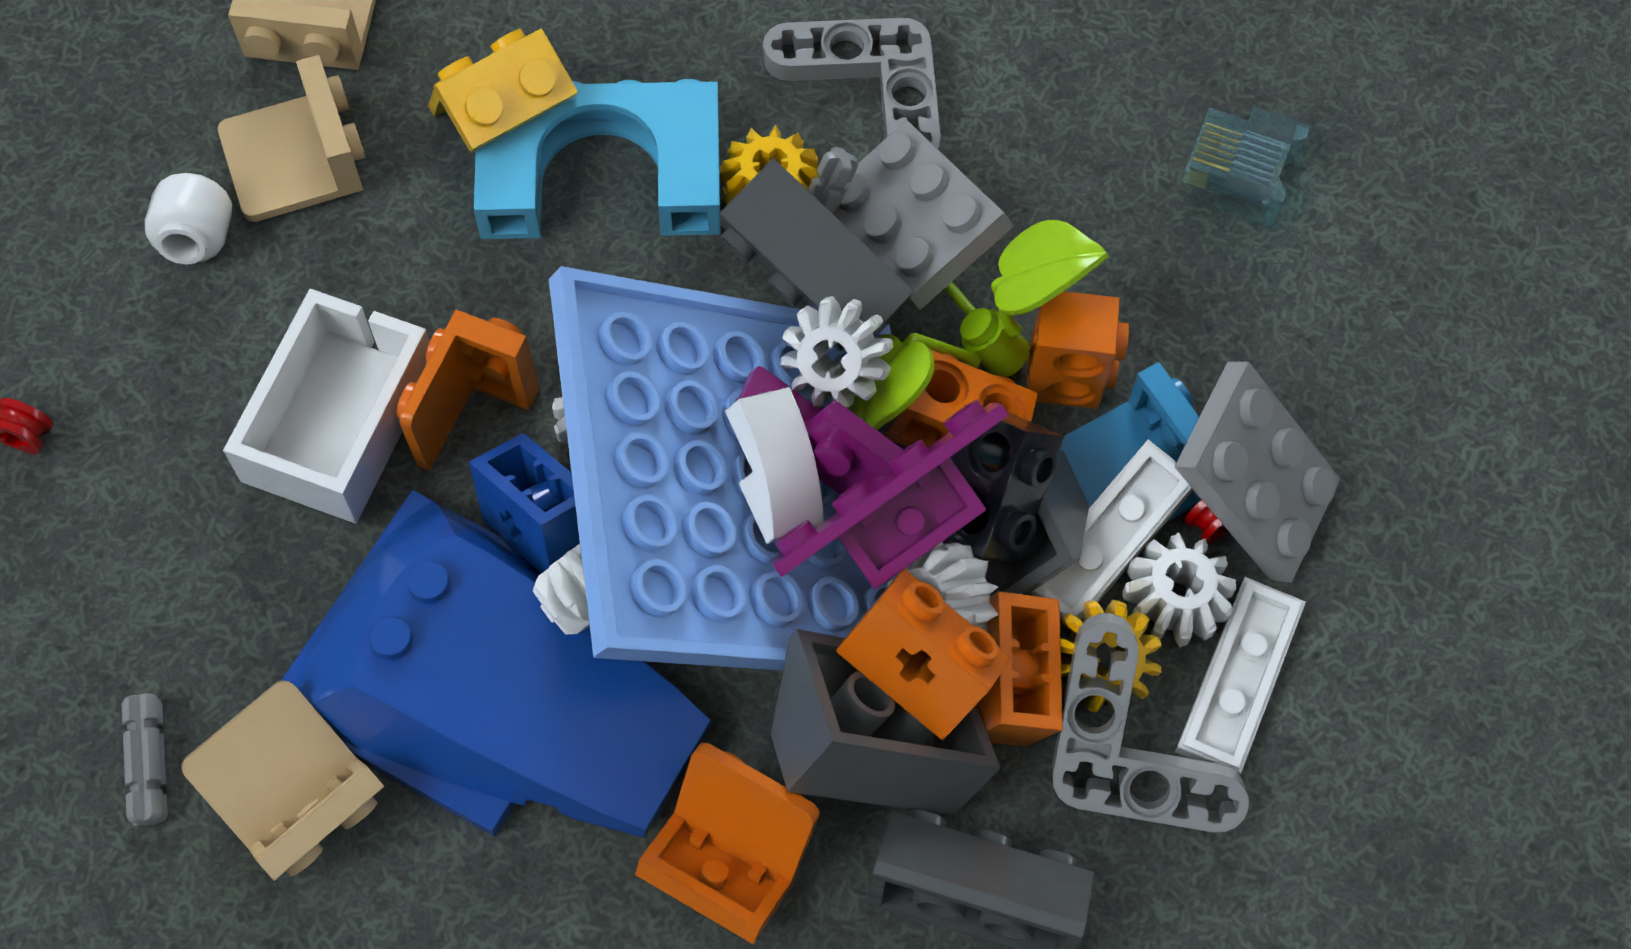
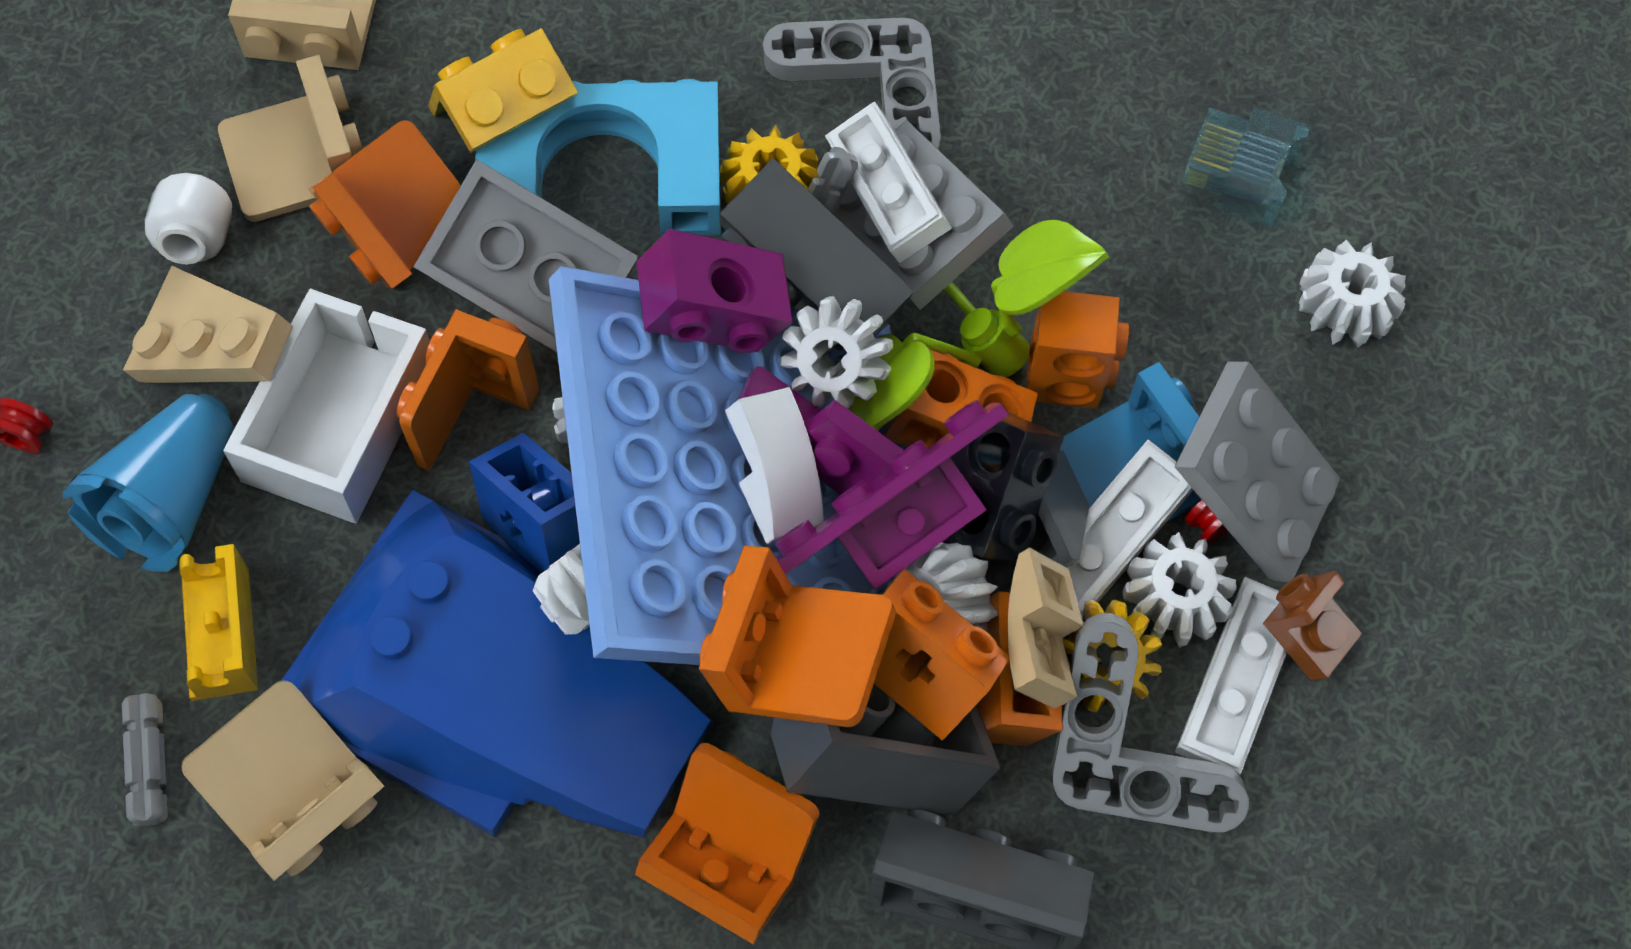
(154, 483): none -> dark azure cone
(205, 336): none -> tan wing
(218, 625): none -> yellow hinge
(387, 202): none -> orange bracket
(504, 246): none -> light grey plate
(713, 291): none -> magenta brick
(793, 646): none -> orange bracket
(889, 183): none -> white tile
(1039, 616): none -> tan slope
(1312, 623): none -> dark orange bracket
(1352, 293): none -> white gear

